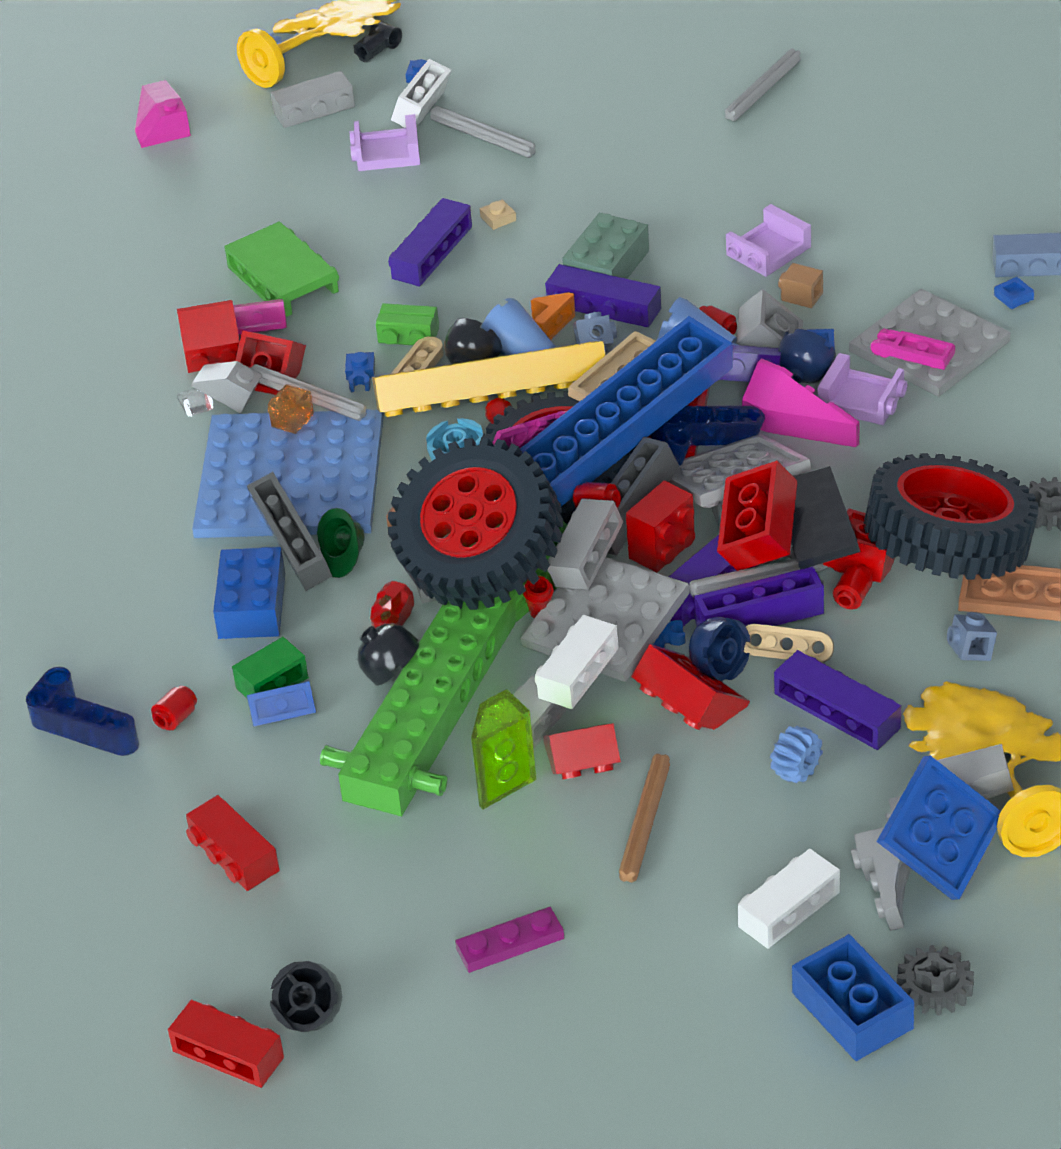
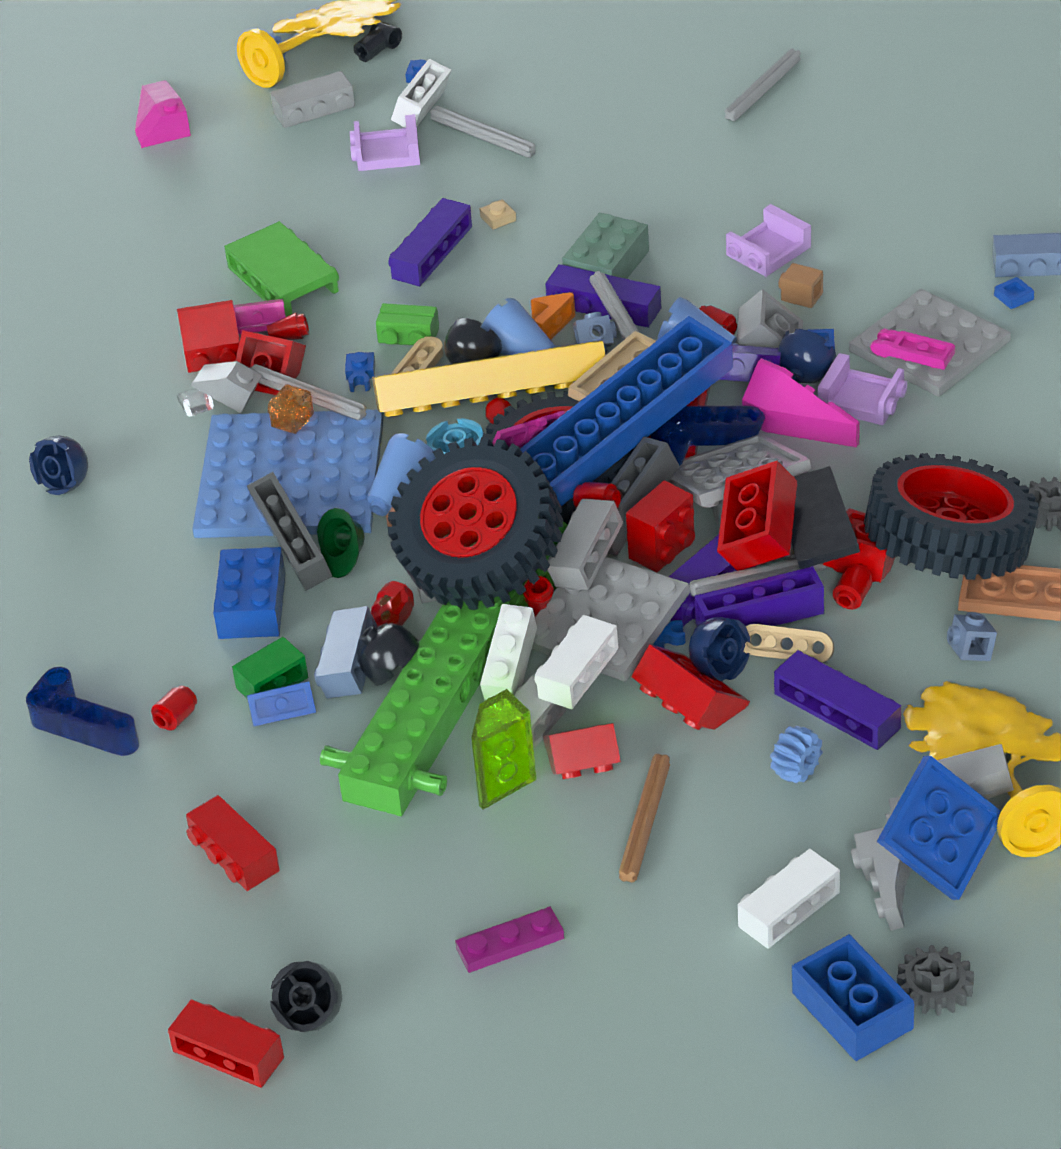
(58, 464): none -> dark blue cylinder
(290, 327): none -> red cone
(338, 666): none -> brick
(395, 464): none -> medium blue cone
(509, 650): none -> white brick
(613, 304): none -> light grey axle

